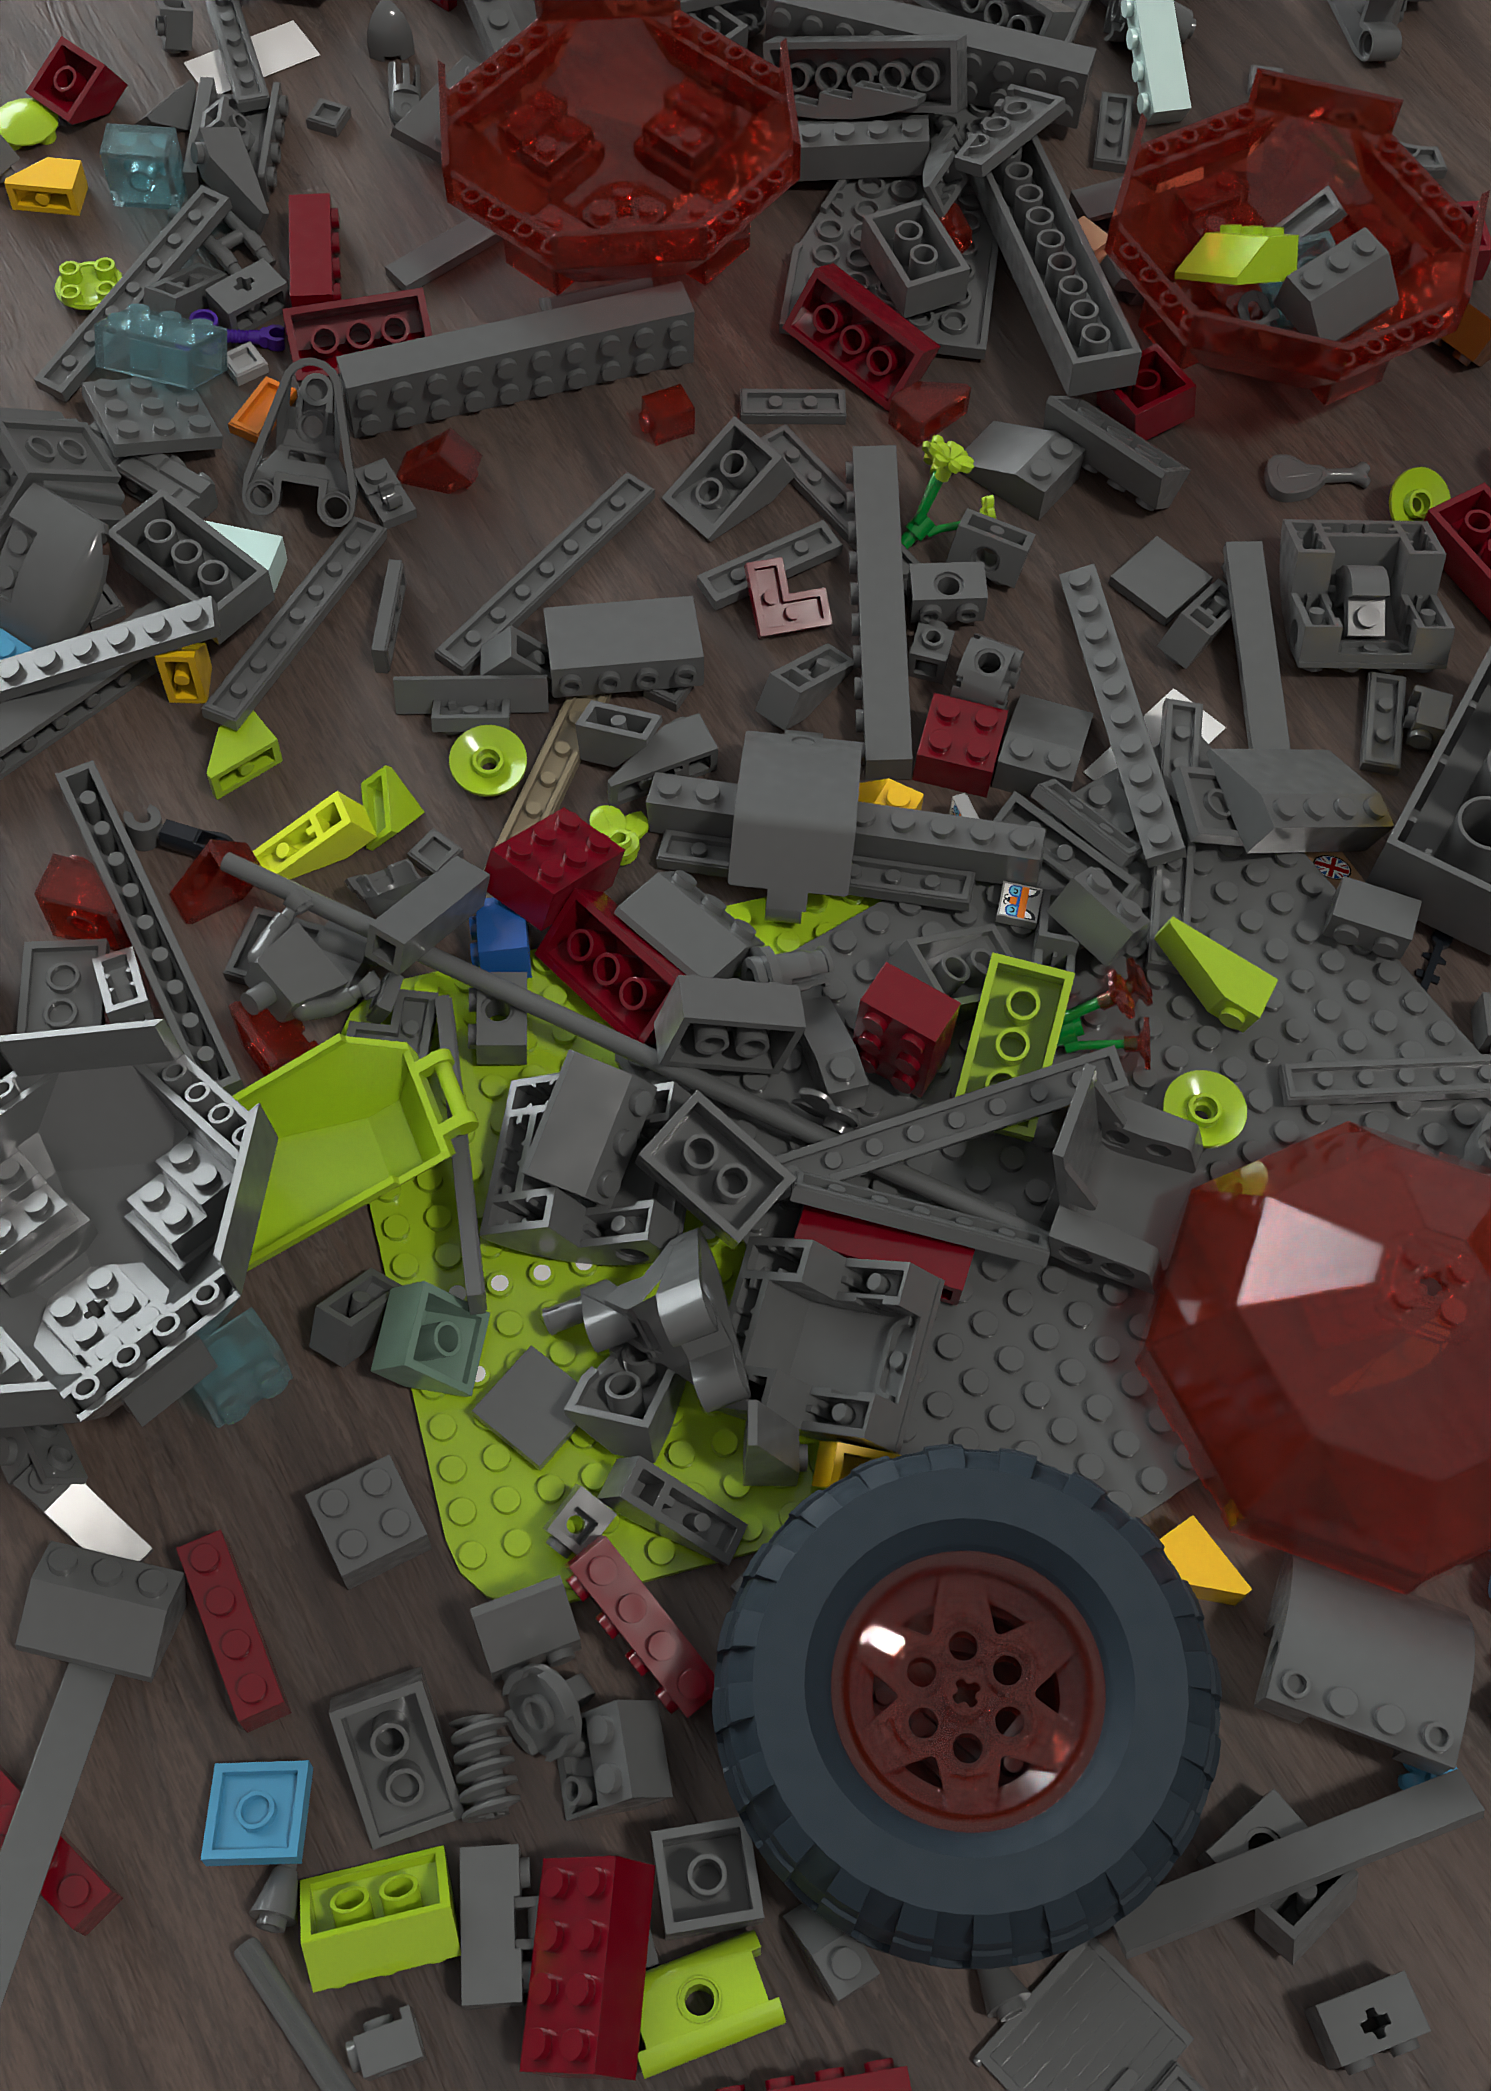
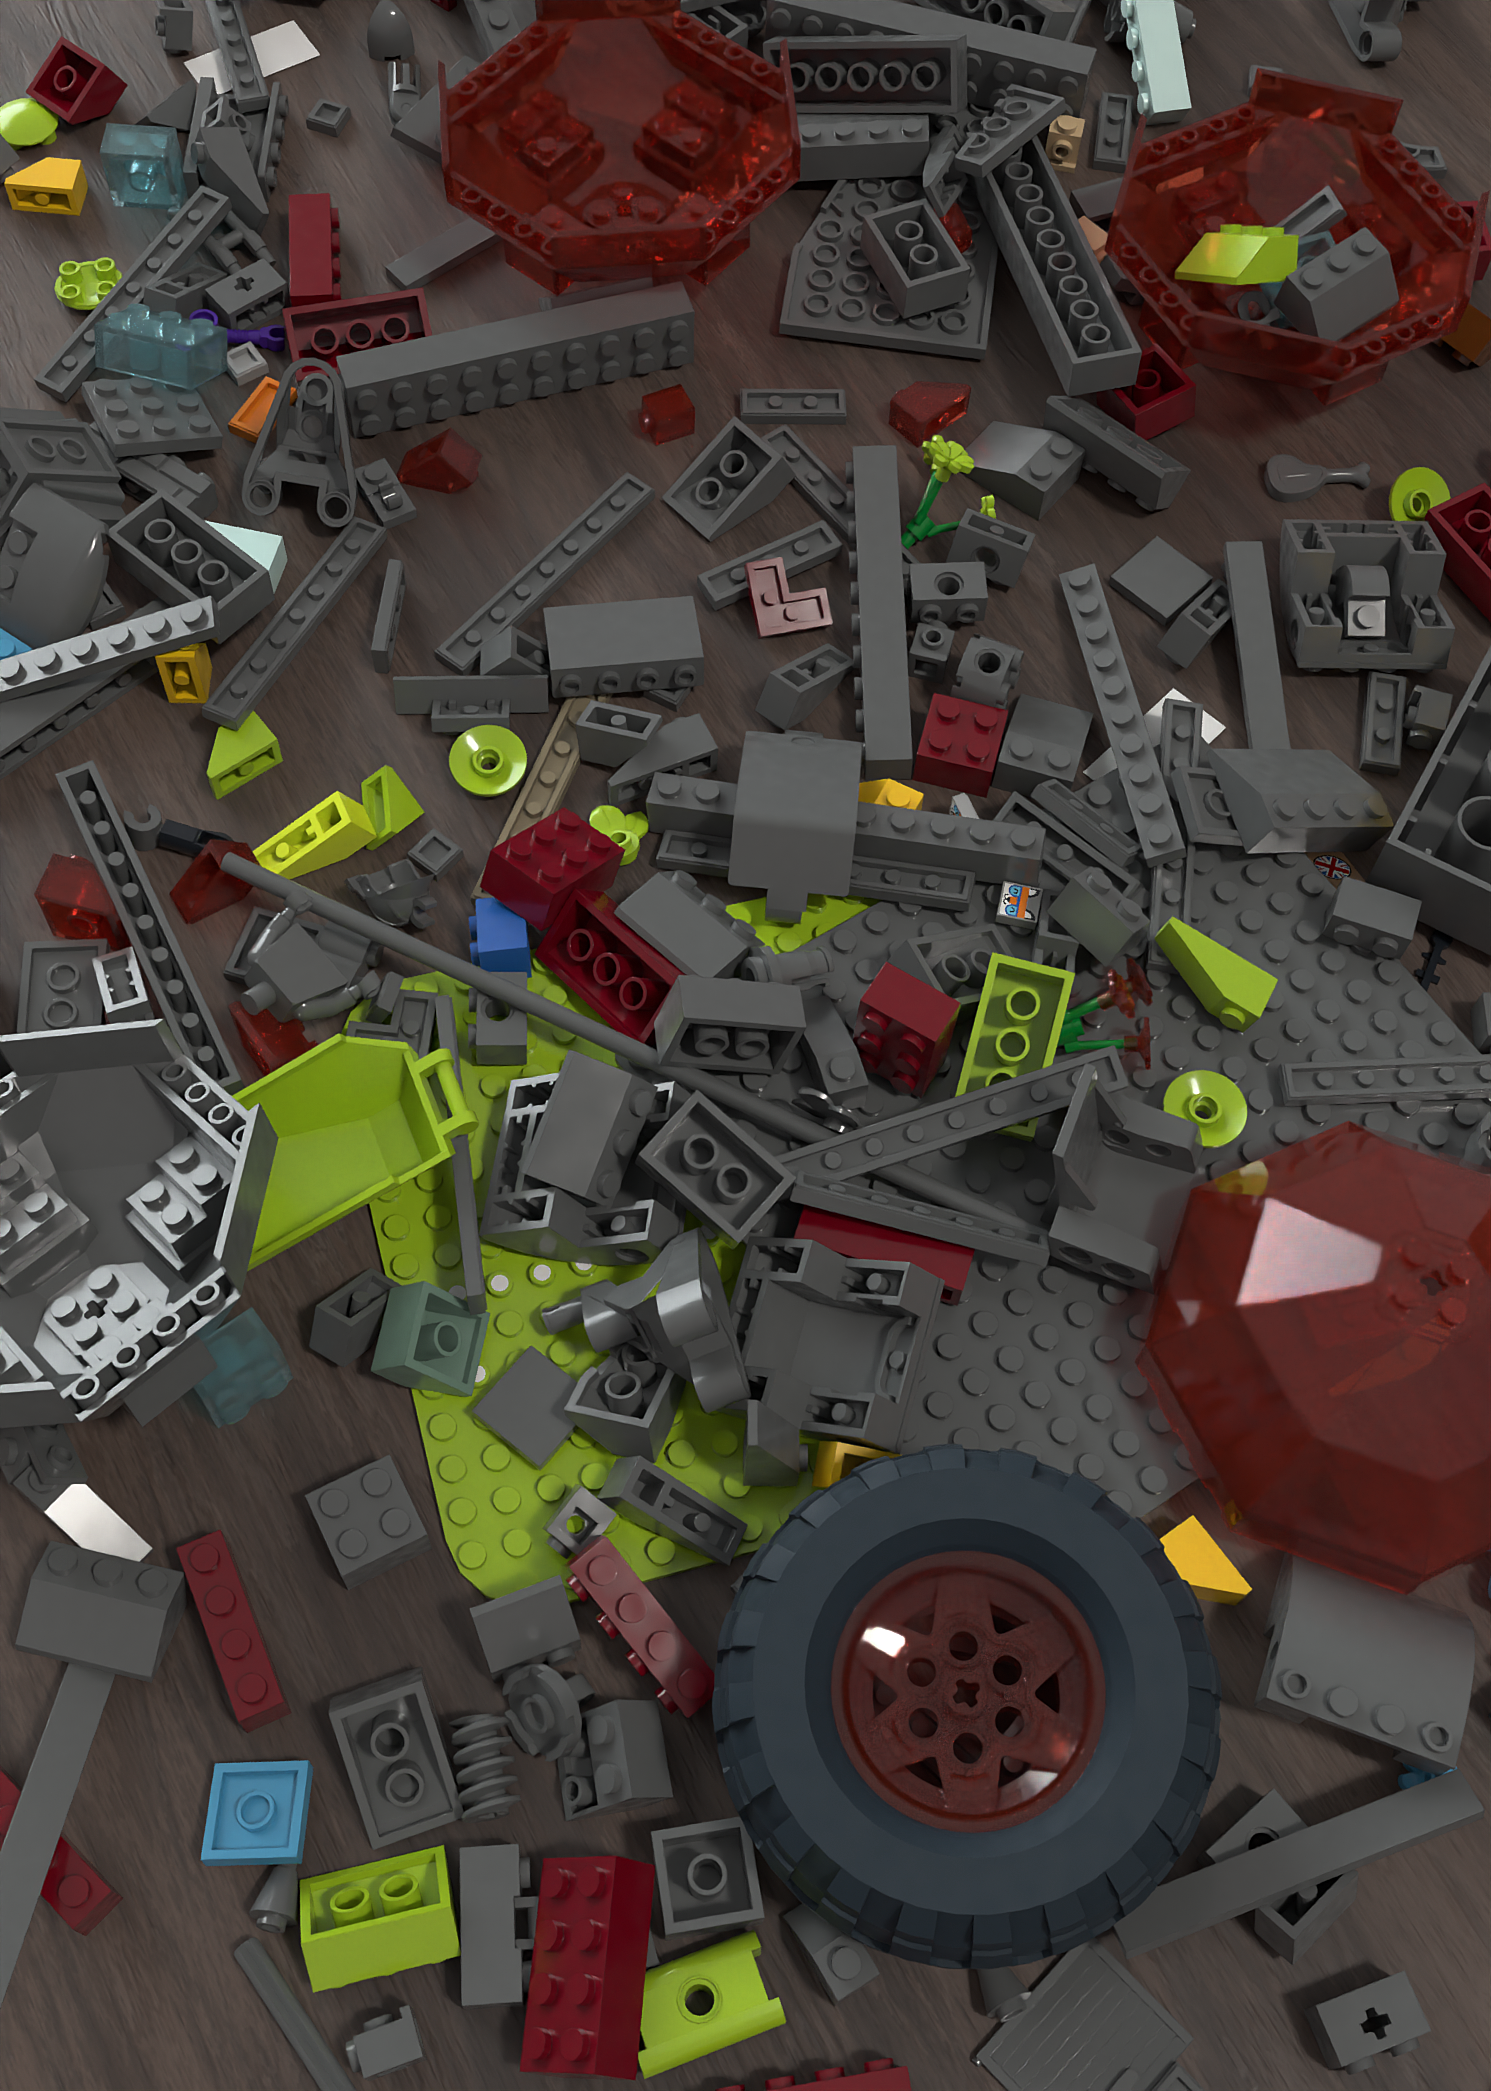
(426, 915): dark grey brick -> none
(859, 334): dark red slope -> none
(865, 101): dark grey slope -> none
(1064, 142): none -> tan brick

